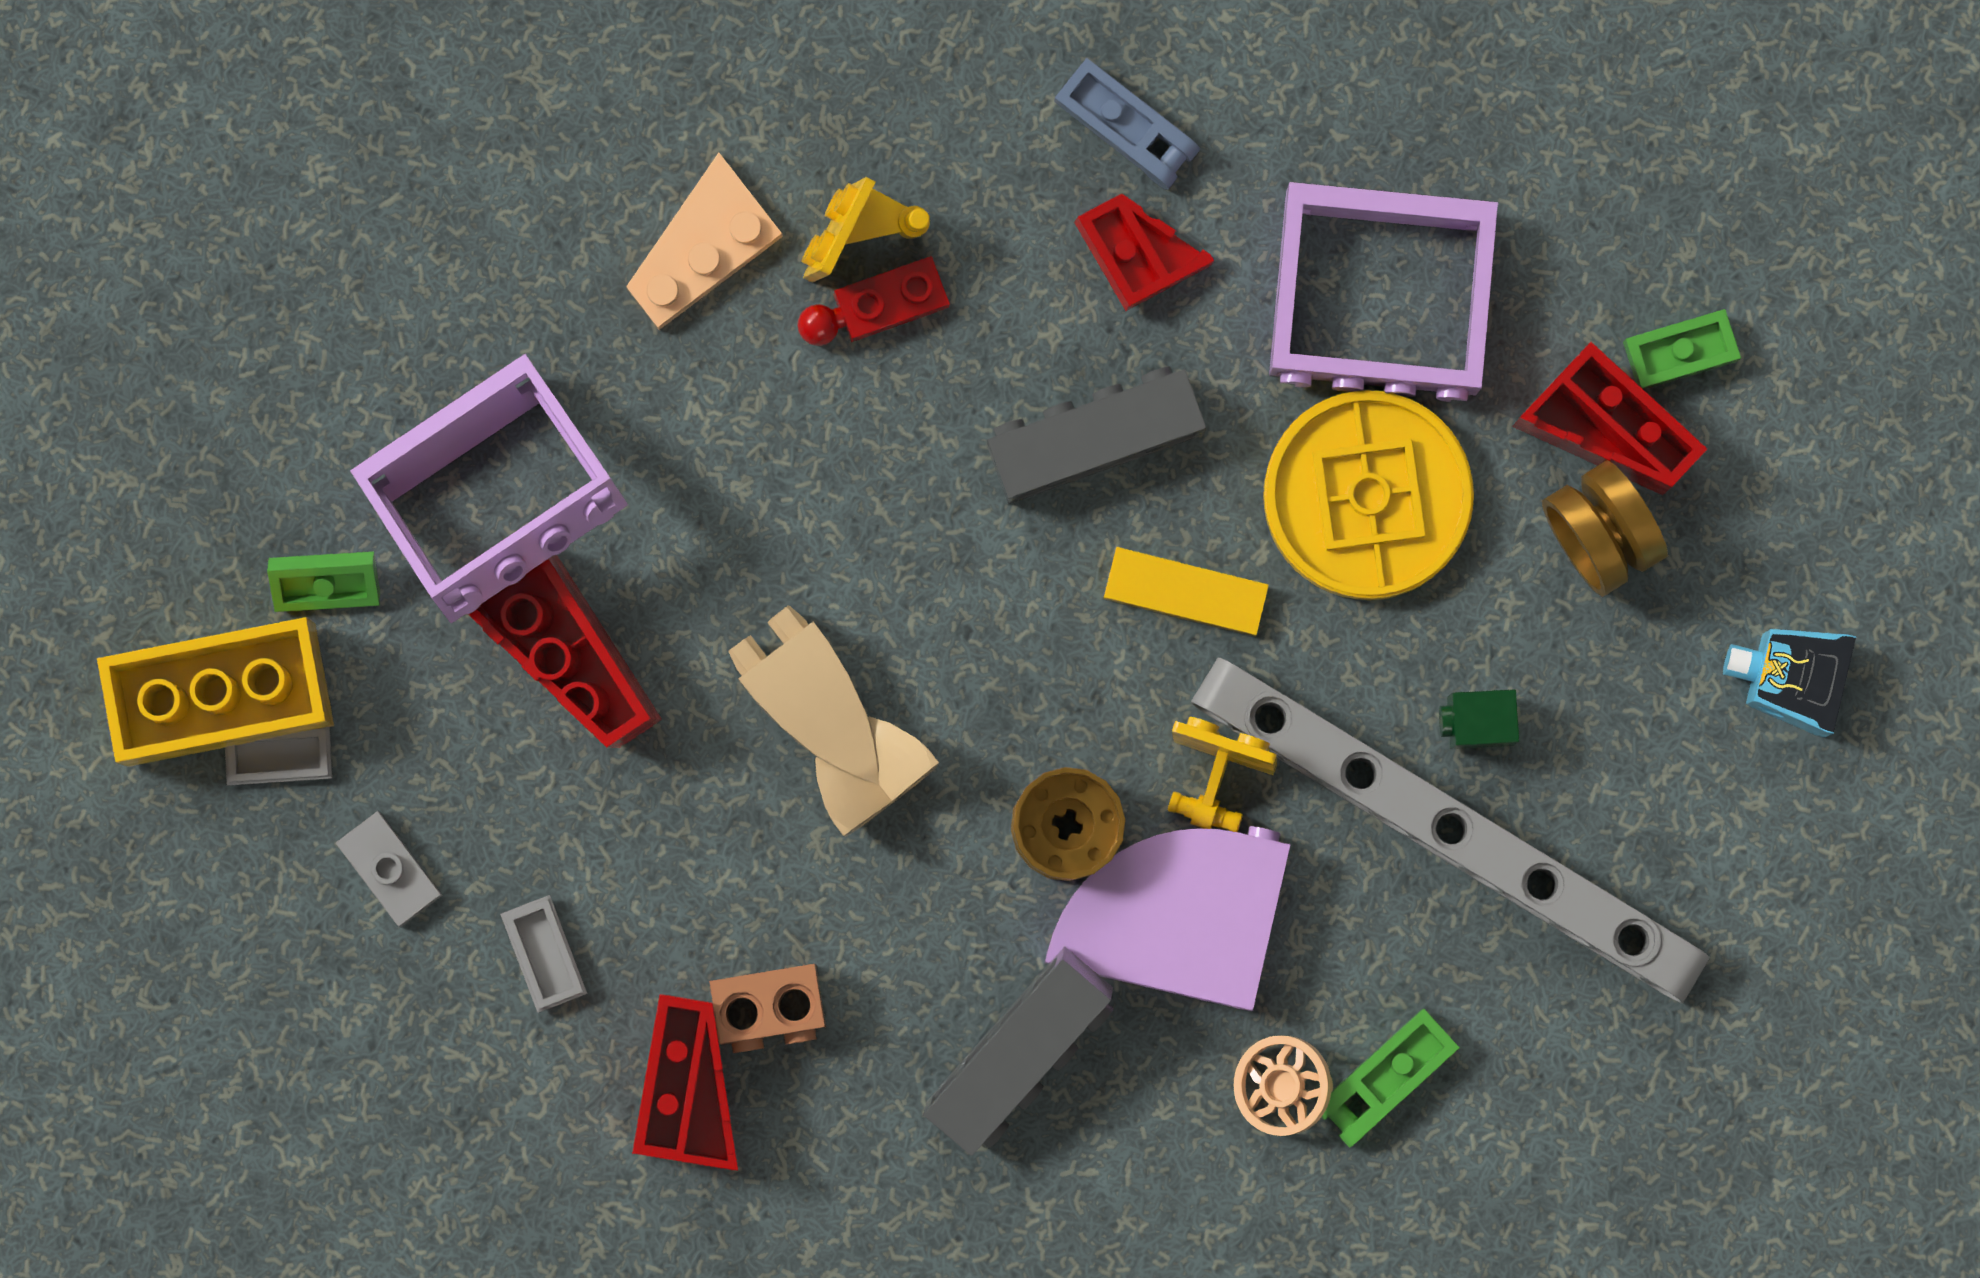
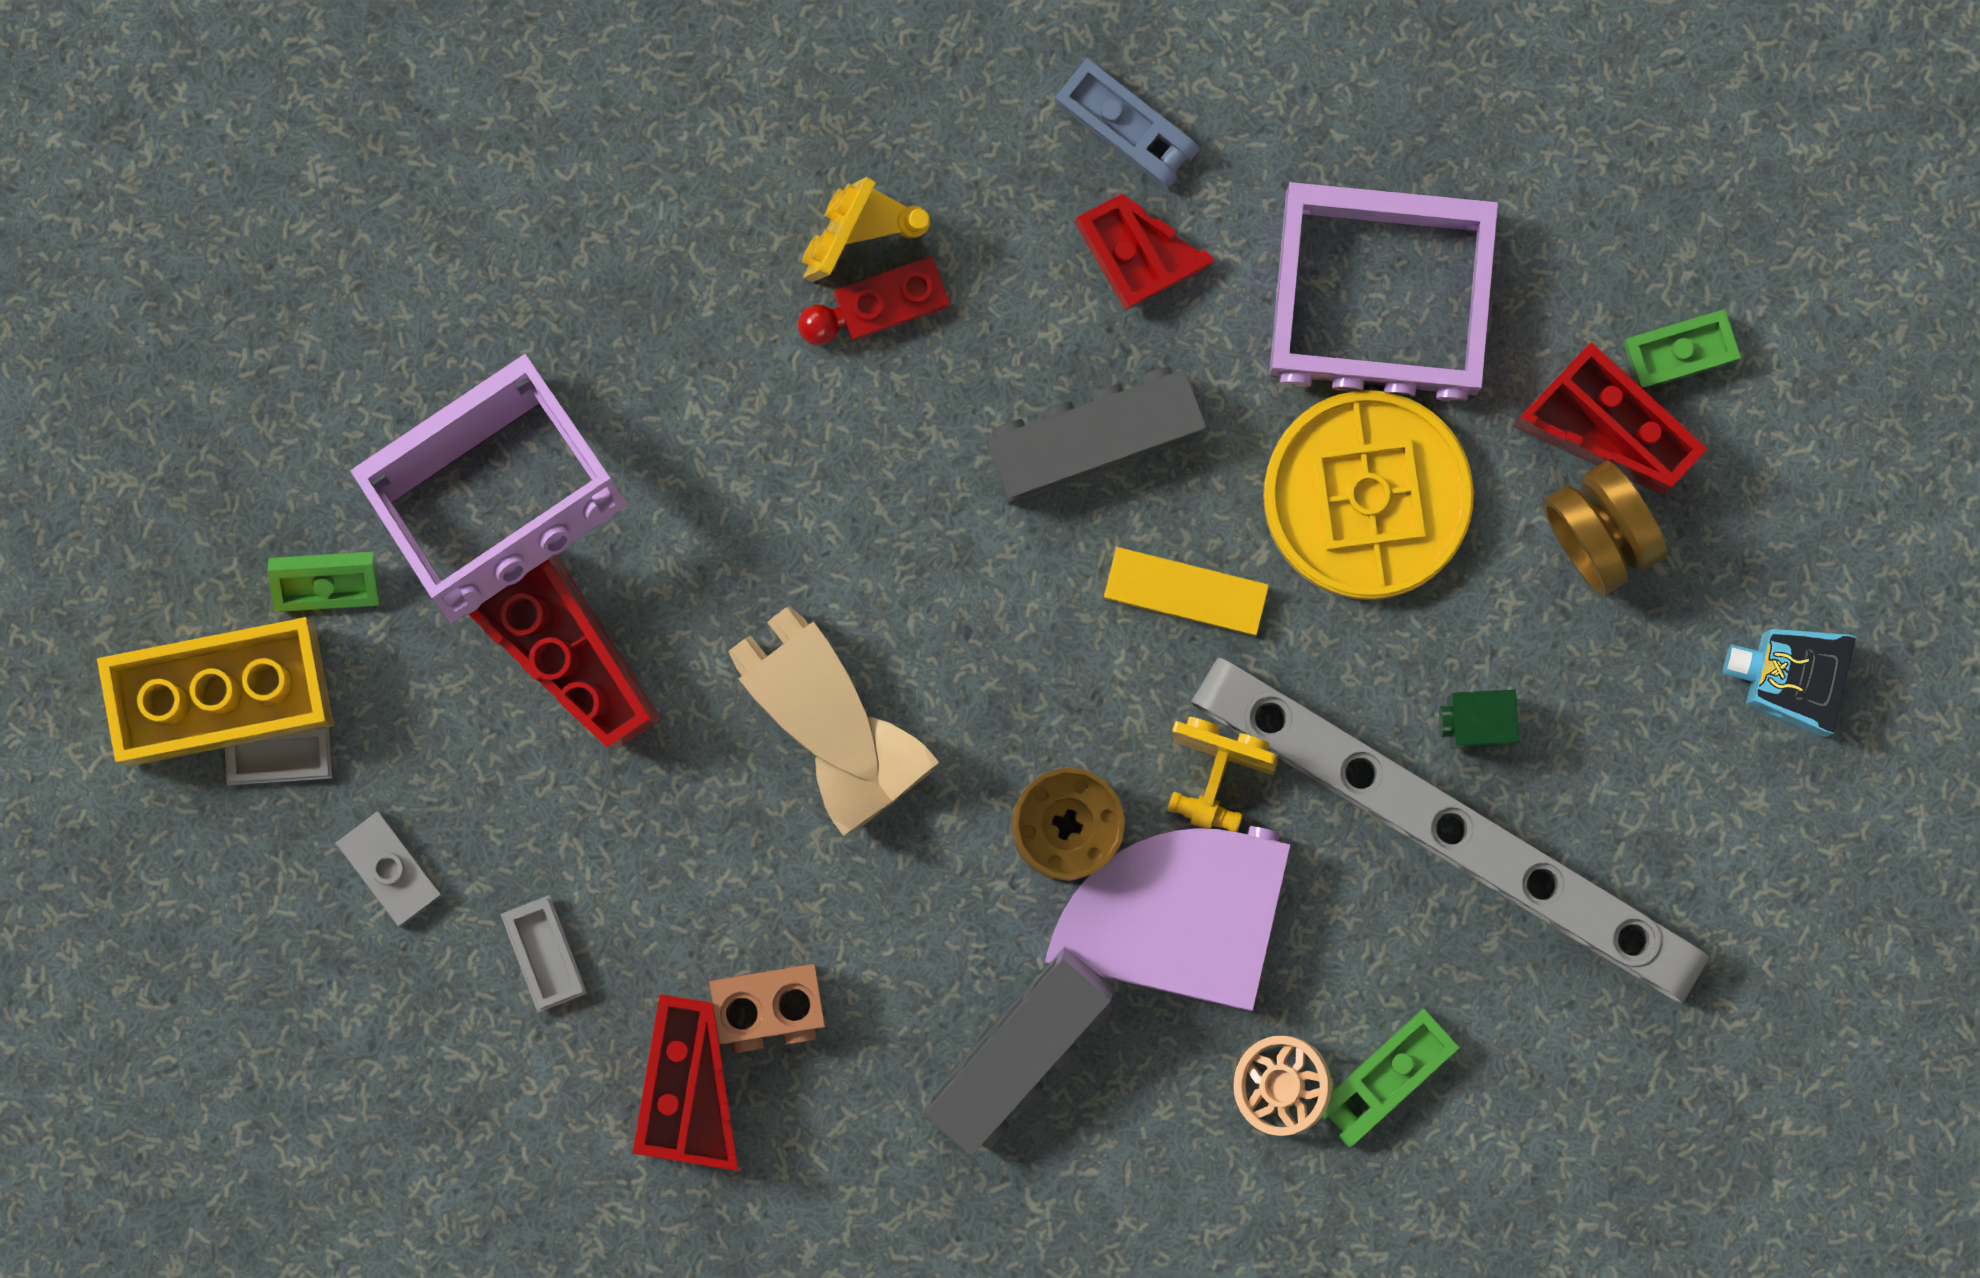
(703, 245): light nougat wing -> none

